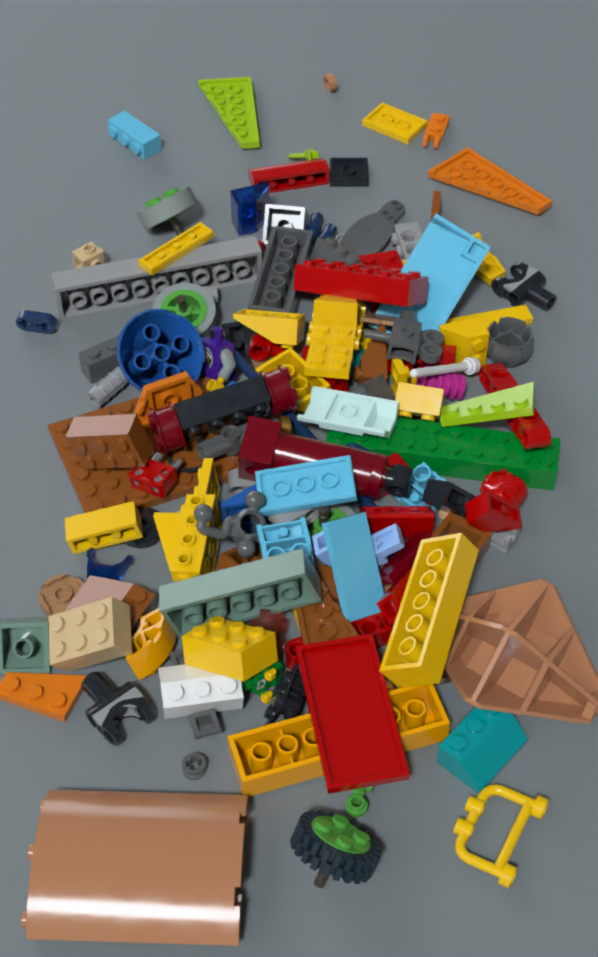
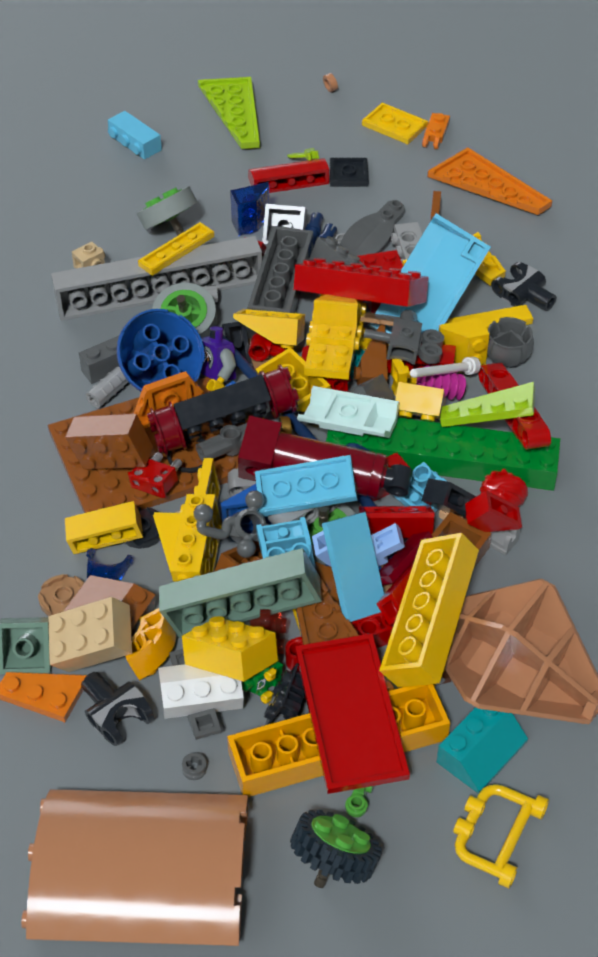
(36, 322): dark blue beam -> none

